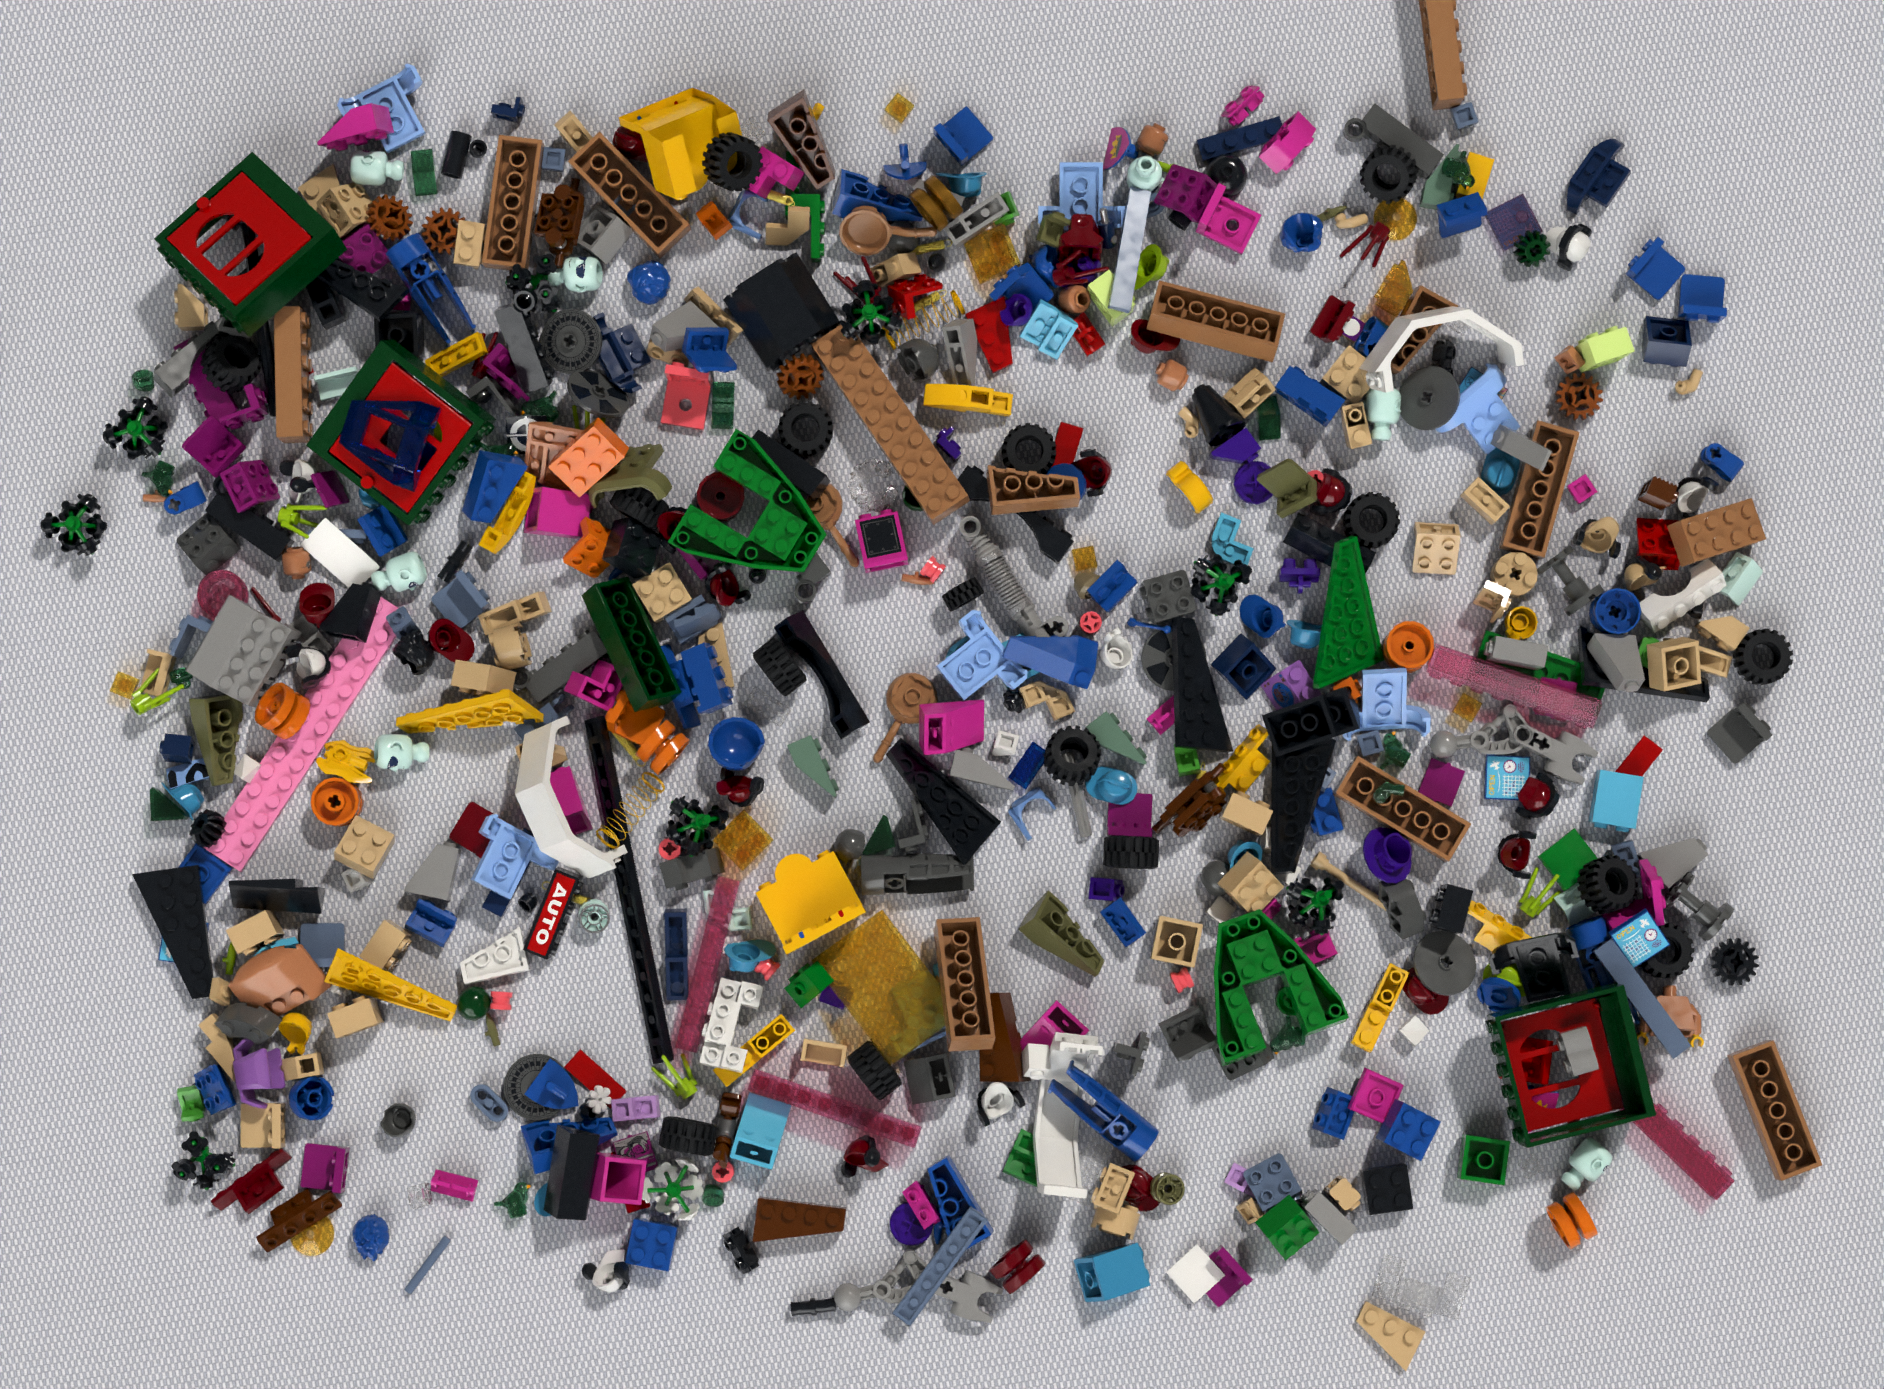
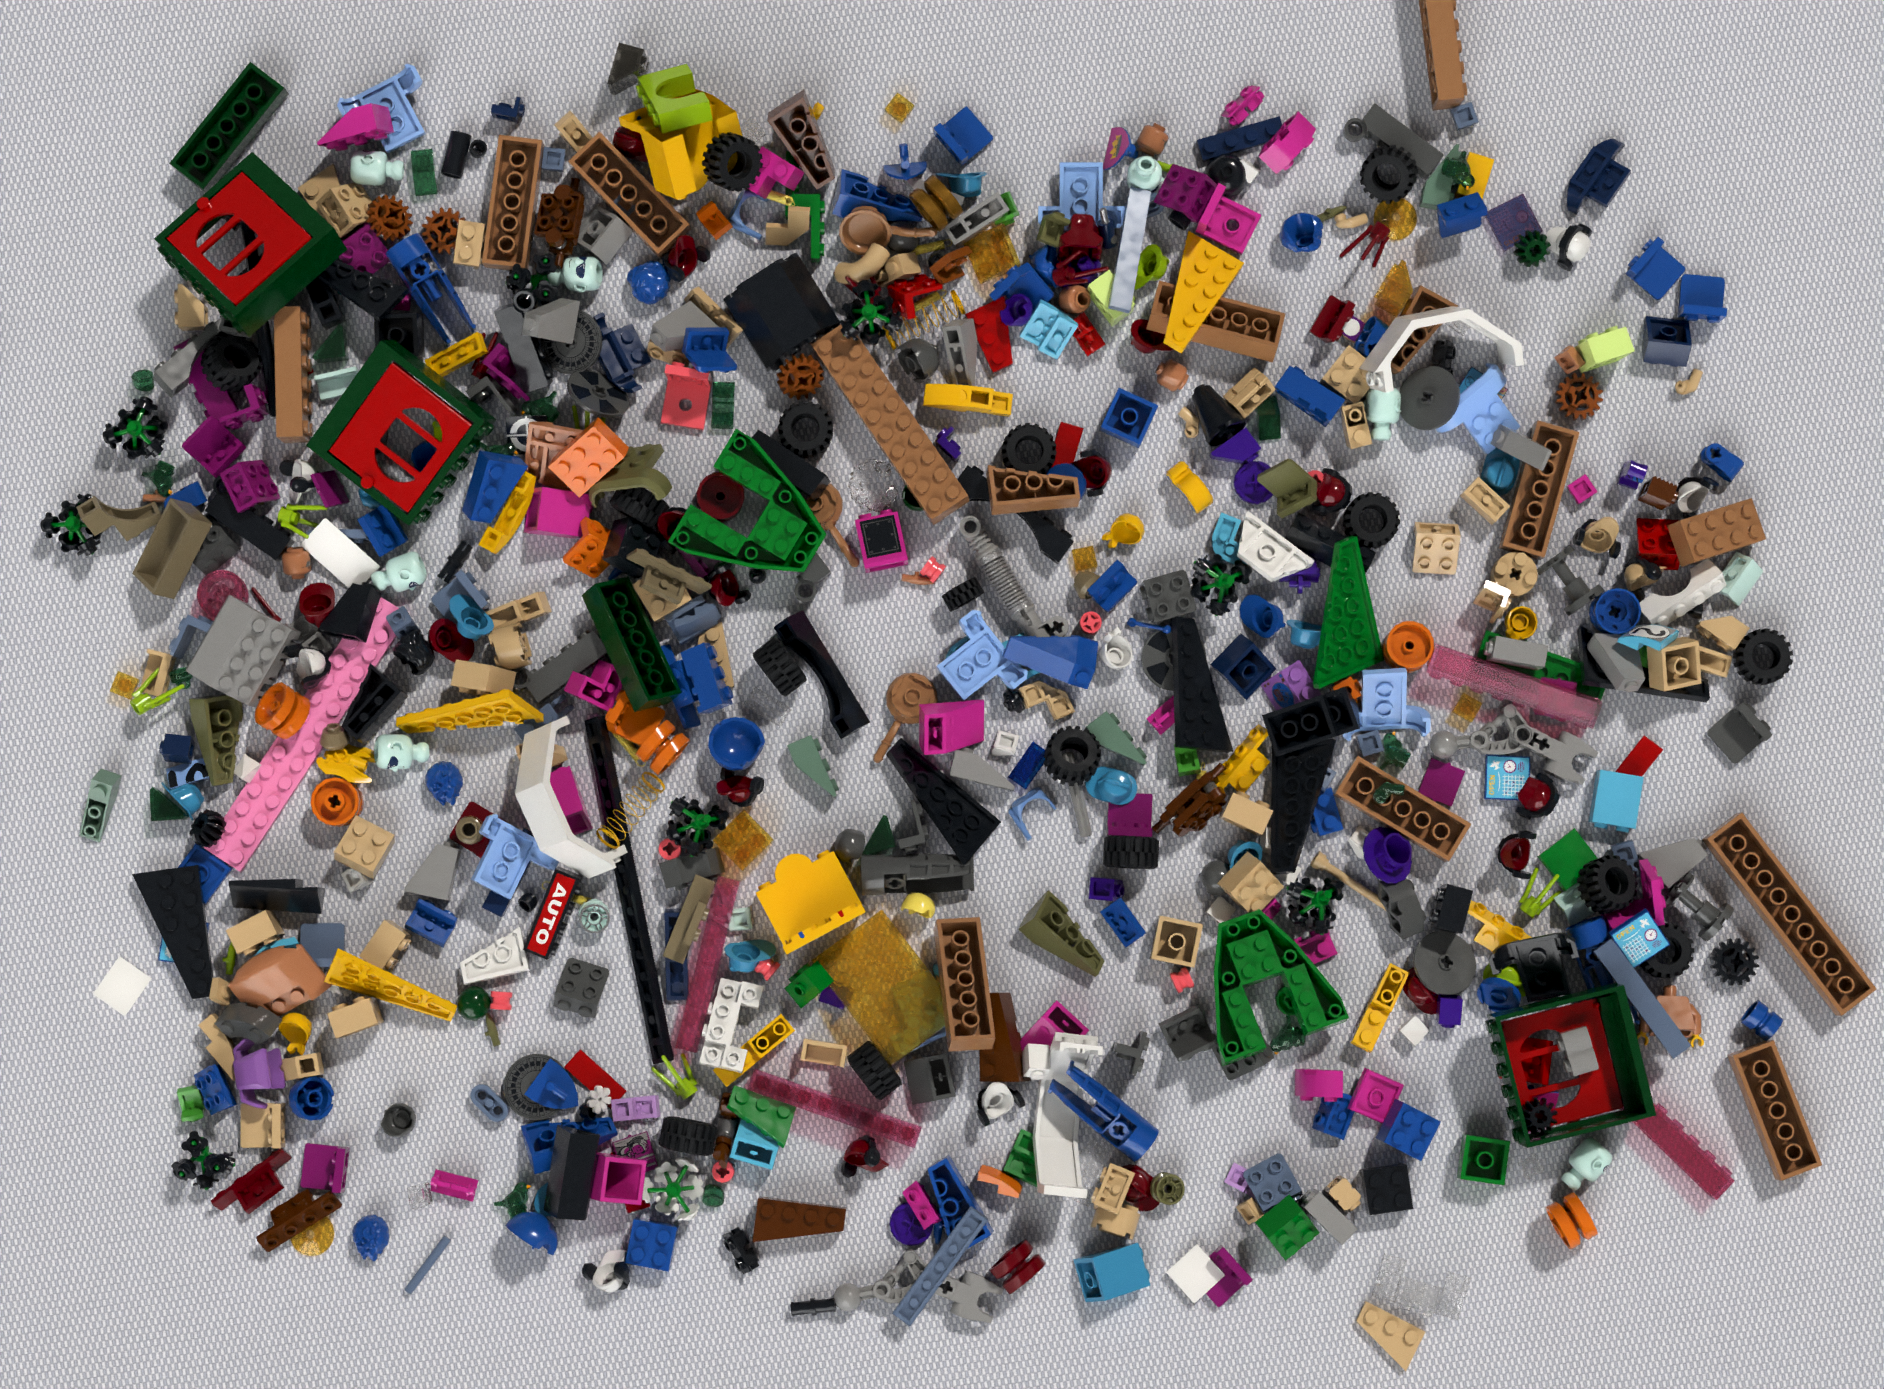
(99, 804): none -> sand green slope
(122, 986): none -> white sticker
(129, 522): none -> dark tan arch
(172, 548): none -> dark tan piece
(229, 128): none -> dark green brick
(333, 348): none -> clear green slope
(334, 737): none -> dark tan cone
(373, 705): none -> black wedge
(412, 444): clear blue windscreen -> none
(444, 782): none -> blue hair
(468, 830): none -> dark tan head
(471, 619): none -> dark azure piece
(534, 1230): none -> blue cylinder
(553, 321): none -> light grey slope
(581, 987): none -> dark grey bracket
(626, 67): none -> clear smoke slope
(665, 579): none -> dark tan bracket
(677, 113): none -> lime arch
(683, 258): none -> dark red cap
(691, 914): none -> dark tan bracket
(765, 1113): none -> green wing
(865, 267): none -> tan cylinder
(919, 903): none -> light yellow hair
(948, 267): none -> dark orange bracket
(1006, 1184): none -> orange slope
(1125, 530): none -> yellow piece
(1128, 417): none -> blue brick
(1200, 284): none -> yellow wing
(1250, 170): none -> white slope
(1269, 551): none -> white wing
(1319, 1083): none -> dark pink brick
(1357, 840): none -> white slope
(1449, 1010): none -> dark purple brick
(1544, 1110): none -> black gear
(1632, 474): none -> dark purple leg
(1649, 635): none -> slope
(1759, 1018): none -> blue wheel
(1789, 914): none -> medium nougat brick

